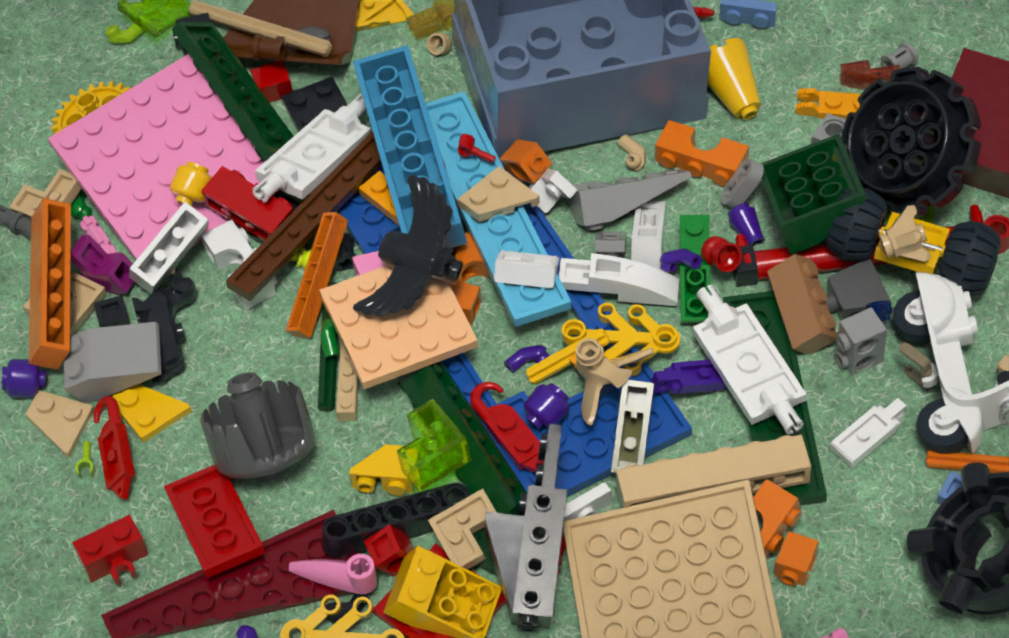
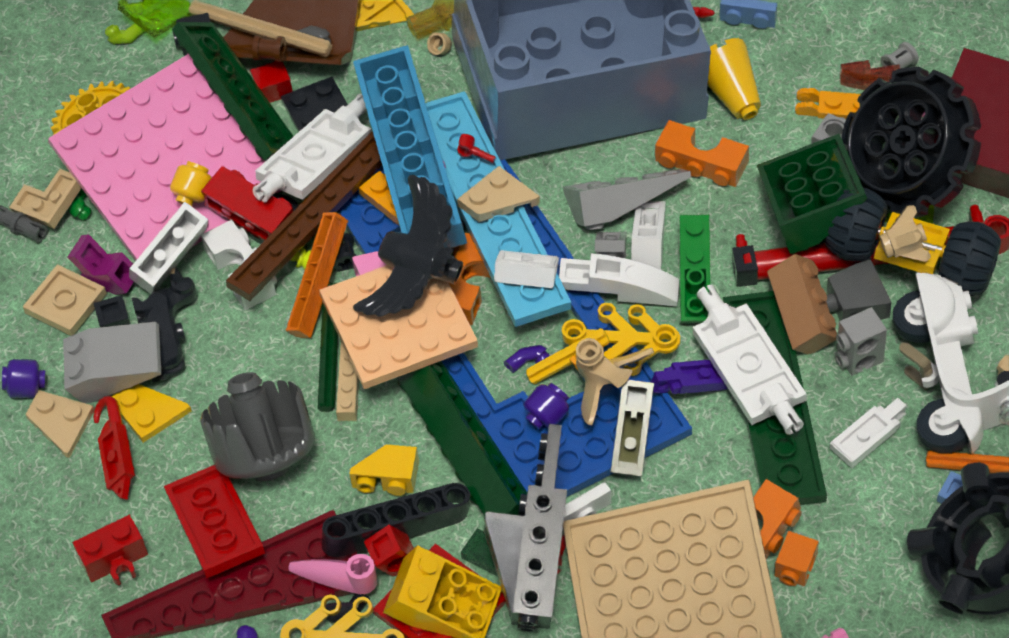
(50, 284): orange brick -> none
(85, 461): lime hand -> none
(91, 226): bright pink axle -> none
(328, 339): green arm -> none
(437, 447): clear neon green brick -> none
(456, 528): tan plate -> none
(507, 429): red plate -> none
(525, 161): orange brick -> none
(551, 188): white slope -> none
(635, 151): tan arm -> none
(682, 256): dark purple arm -> none
(721, 254): red wheel -> none
(742, 183): light grey beam -> none
(745, 222): dark purple cone -> none
(778, 460): tan brick -> none
(882, 309): clear blue plate -> none

